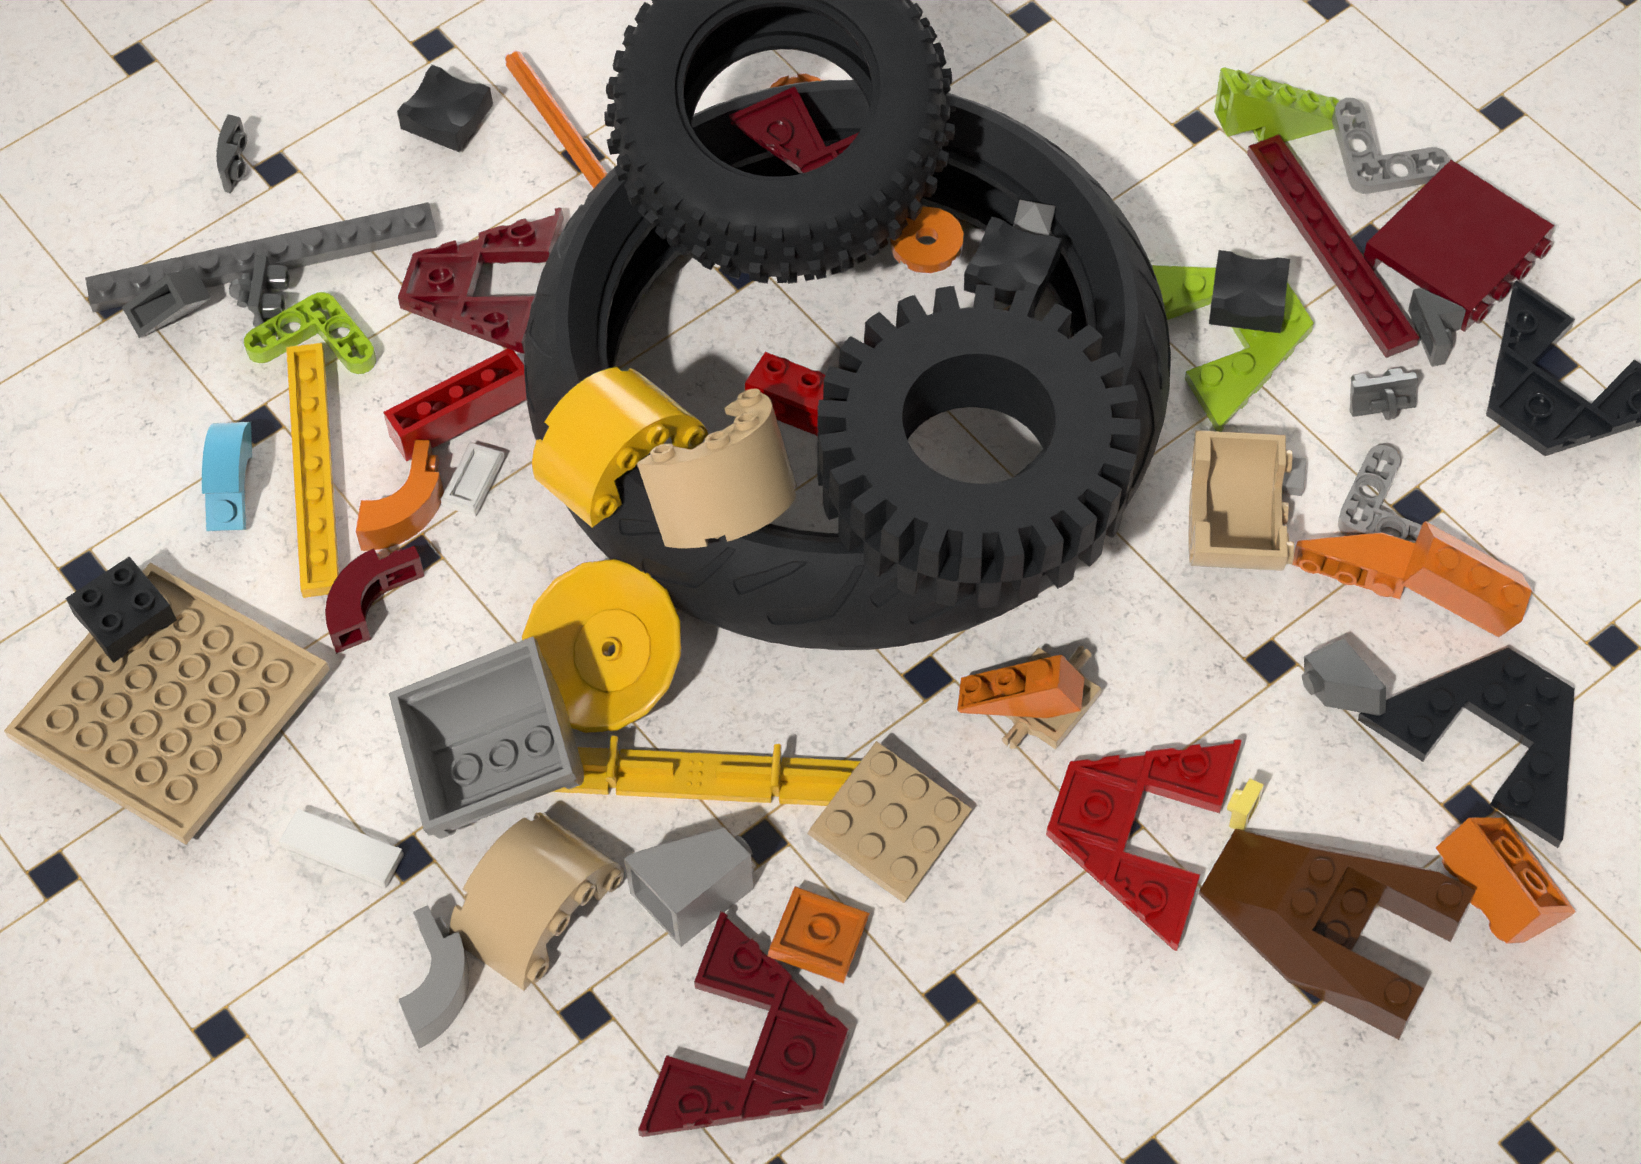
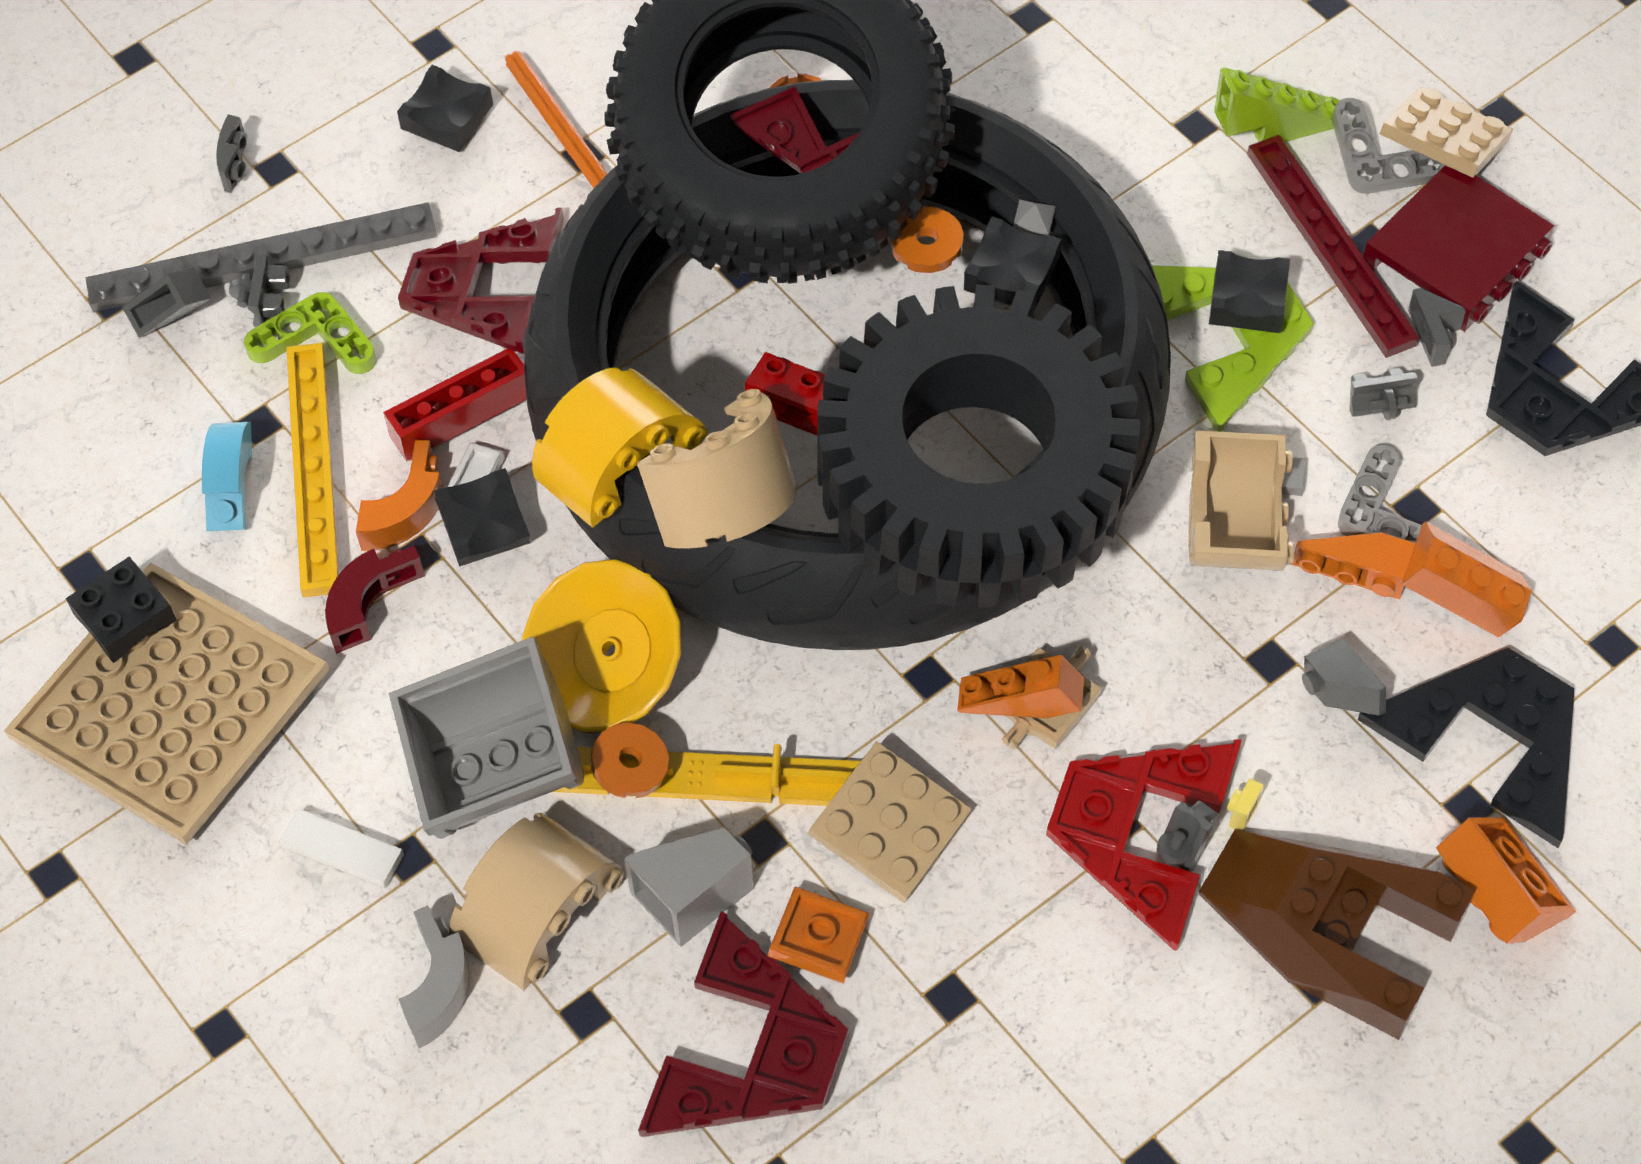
(482, 517): none -> black brick
(633, 740): none -> orange tile
(1186, 835): none -> dark grey hips
(1446, 131): none -> tan plate

